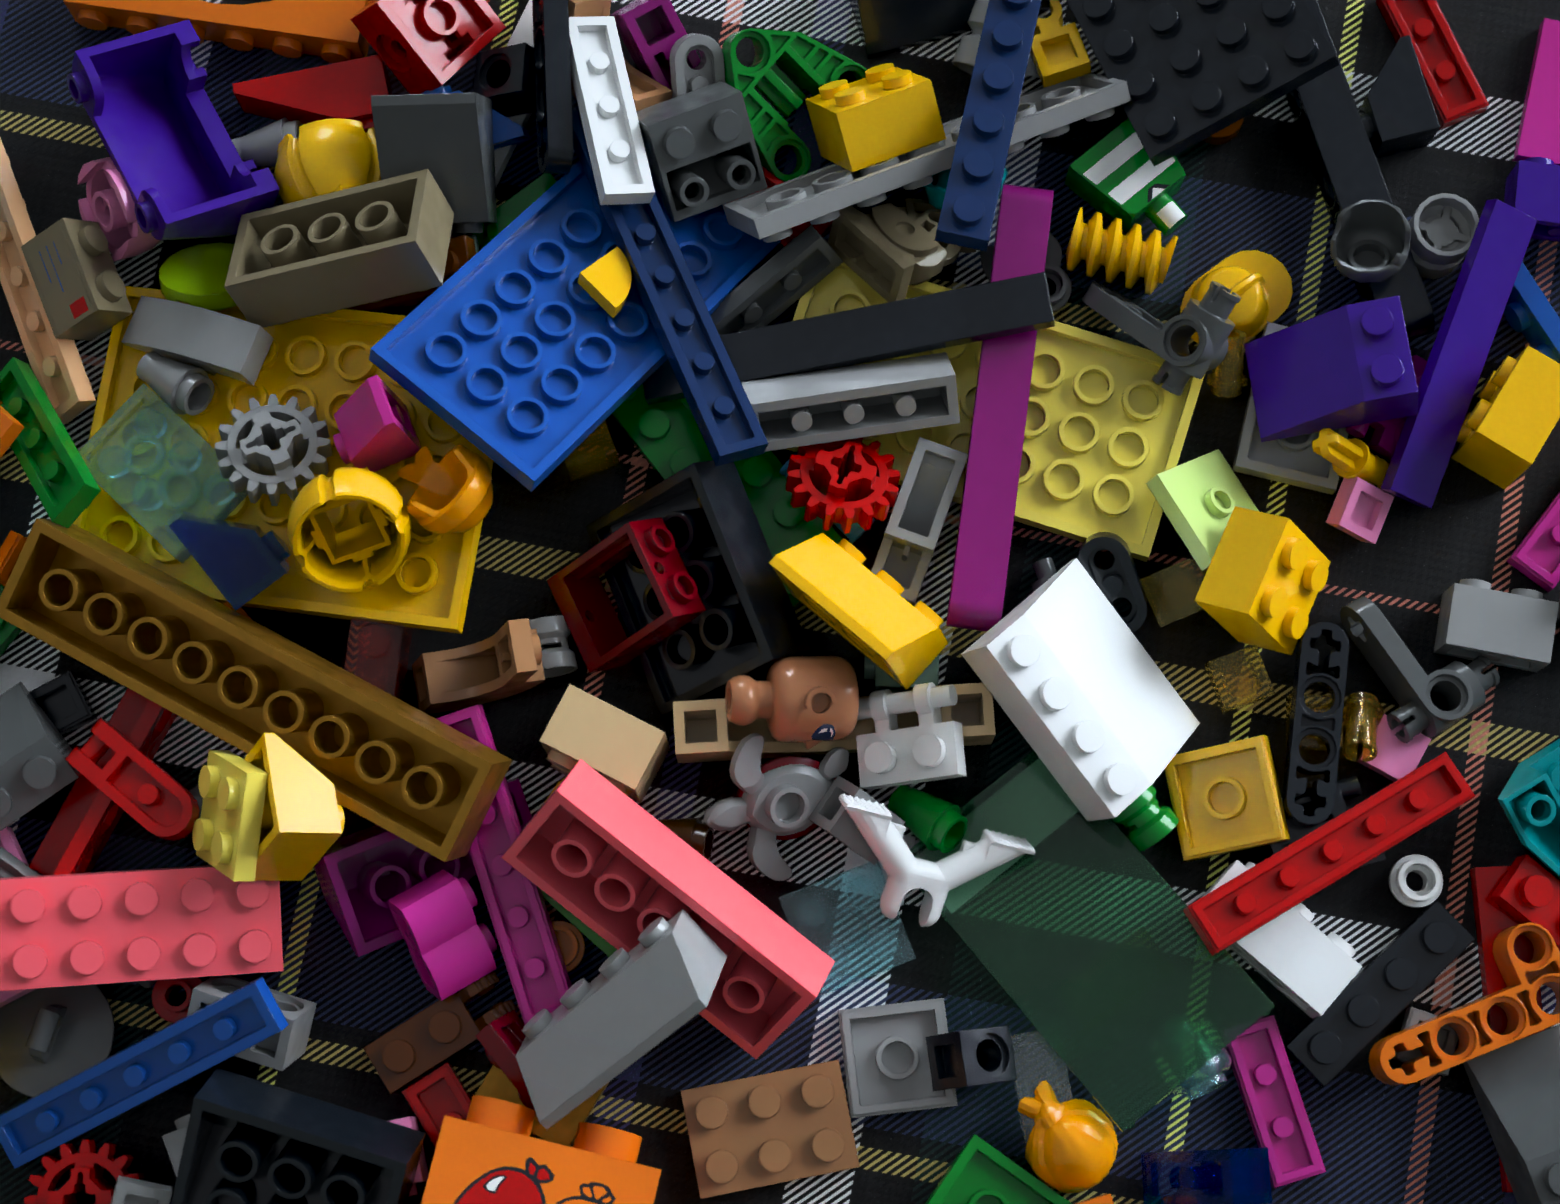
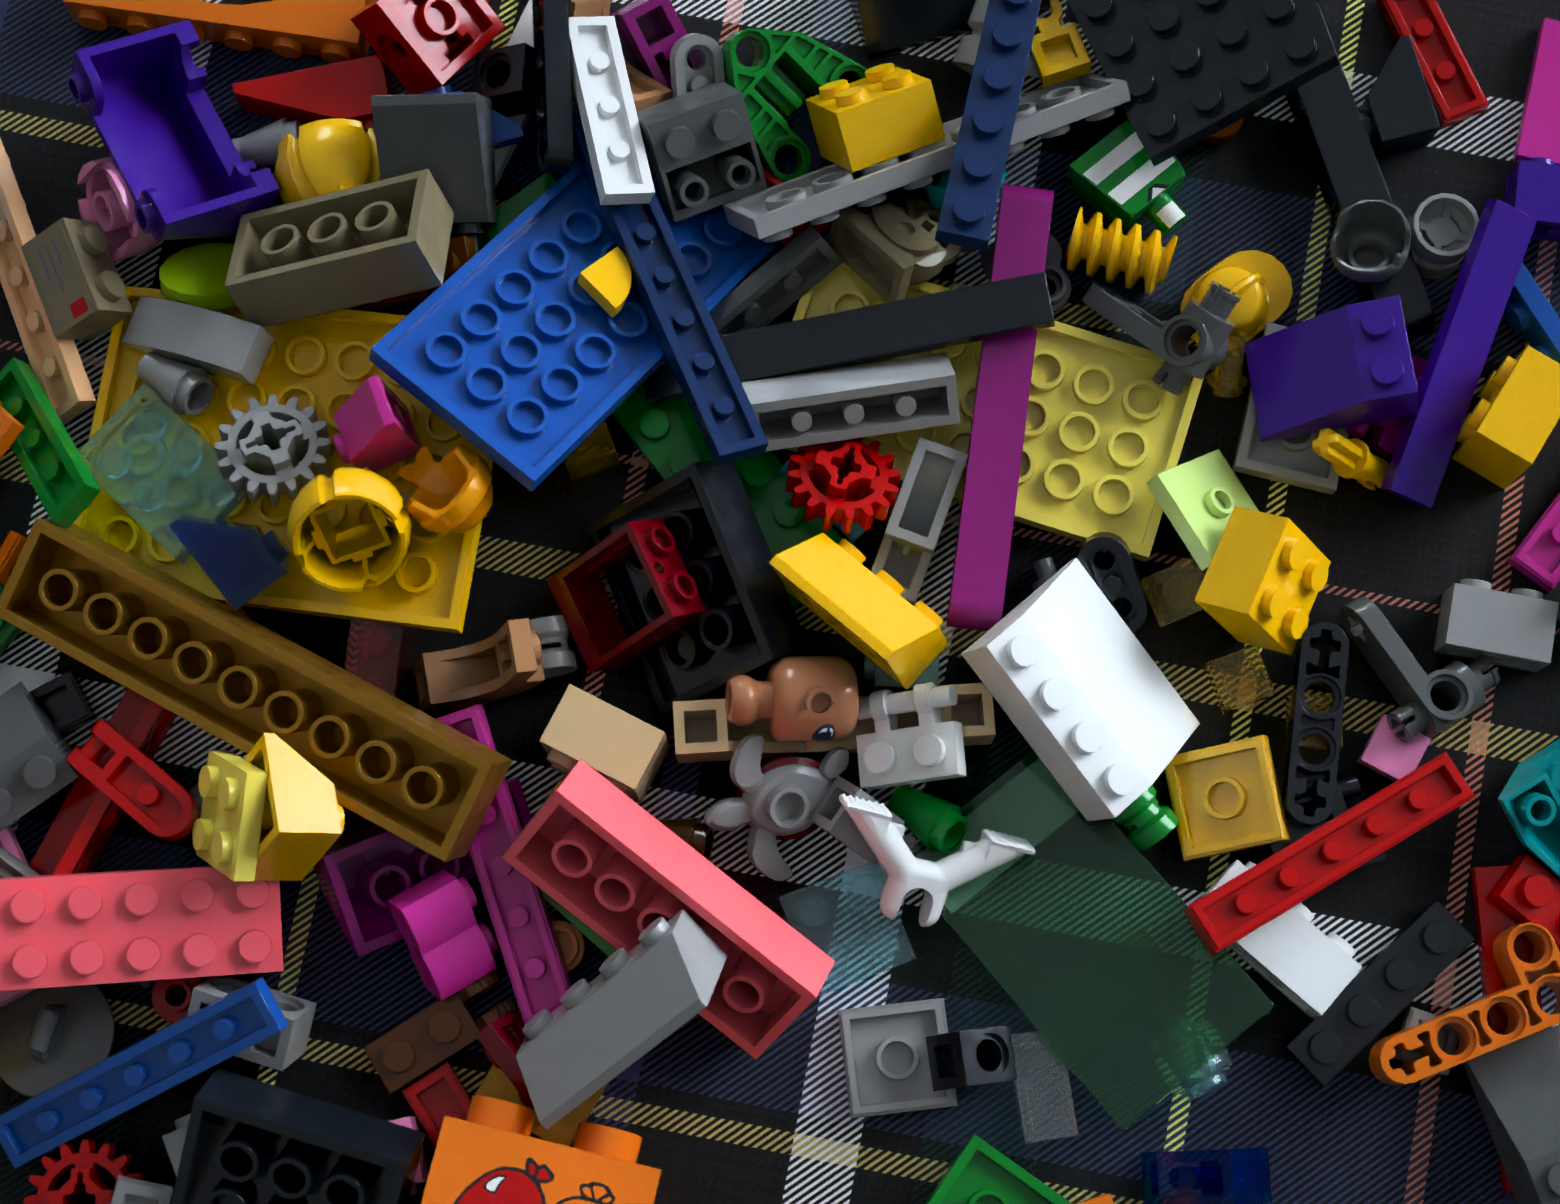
(769, 1129): medium nougat plate -> none
(1070, 1141): light orange hat -> none
(1274, 1103): dark pink tile -> none
(1360, 509): bright pink plate -> none
(1361, 719): clear yellow pin -> none
(1430, 874): white plate -> none

